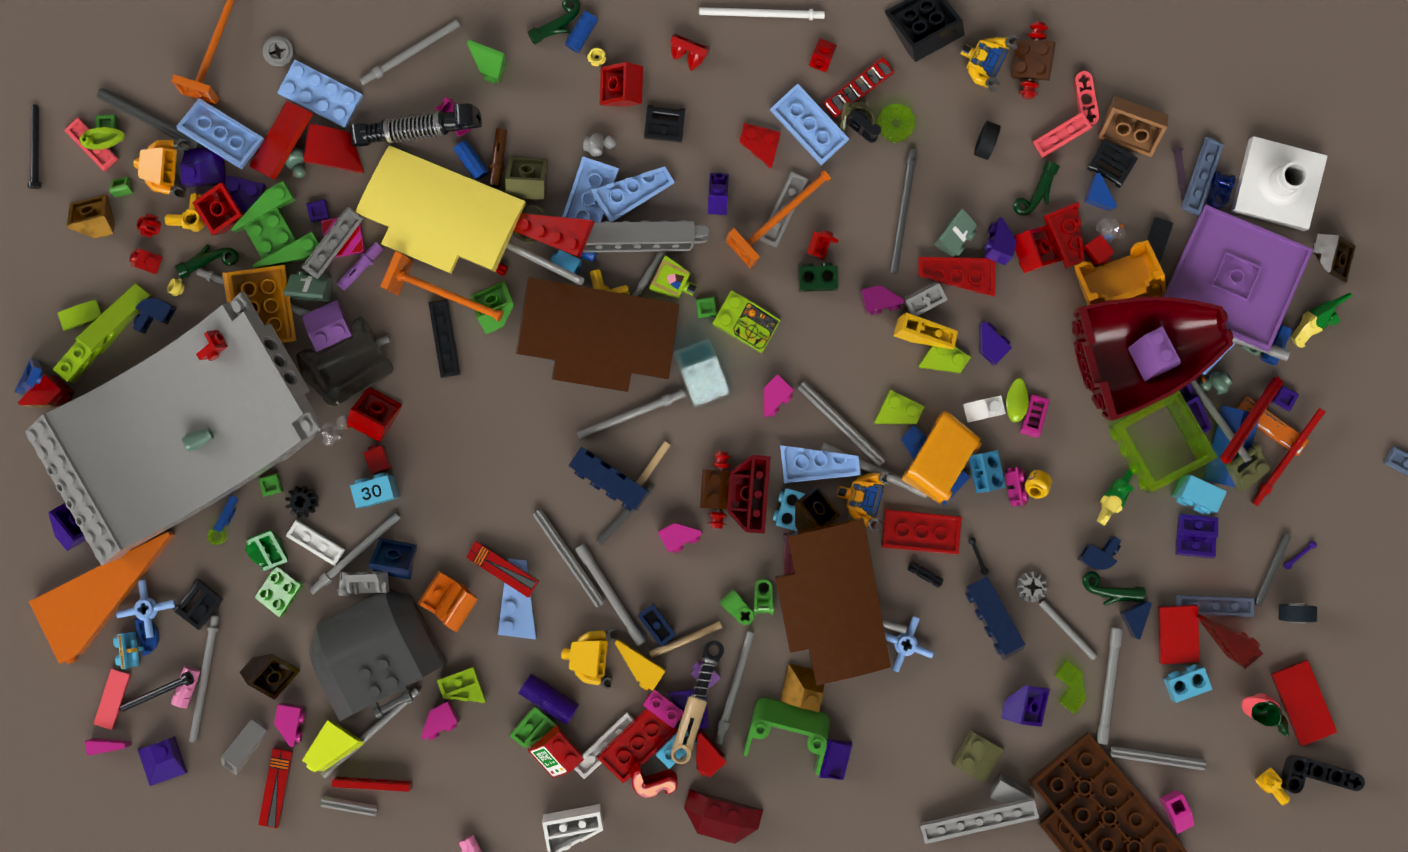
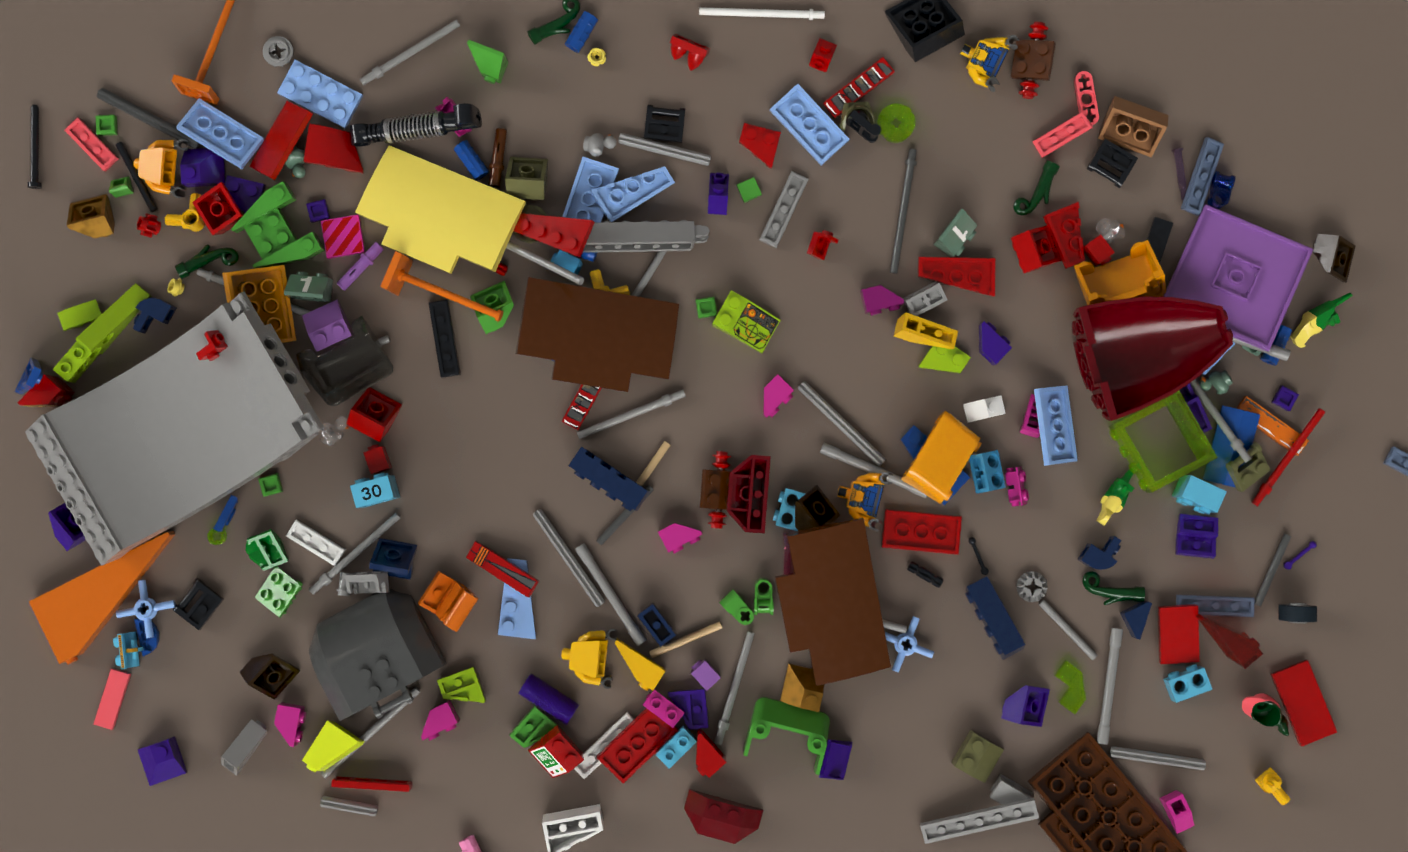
(98, 746): dark pink slope -> none
(101, 138): lime arm -> none
(134, 173): none -> black bar
(145, 260): red bracket -> none
(184, 693): bright pink axle -> none
(186, 678): black bar -> none
(197, 439): sand green cone -> none
(212, 629): light grey bar -> none
(275, 788): red tile -> none
(297, 496): black gear -> none
(332, 242): light grey tile -> none
(581, 406): none -> tile
(621, 84): red slope -> none
(653, 784): red animal -> none
(664, 149): none -> light grey axle
(672, 280): lime torso -> none
(696, 704): piece -> none
(701, 372): clear light blue slope -> none
(743, 247): orange tile -> none
(749, 190): none -> bright green tile
(810, 464): light blue wing -> none
(818, 282): dark green brick -> none
(899, 410): lime wing -> none
(987, 140): black tyre -> none
(1001, 242): dark purple slope -> none
(1017, 401): lime arm -> none
(1038, 484): yellow head -> none
(1055, 425): none -> light blue plate
(1099, 194): blue slope -> none
(1154, 354): medium lavender slope -> none
(1251, 420): red axle -> none
(1266, 193): white piece -> none
(1324, 774): black beam -> none

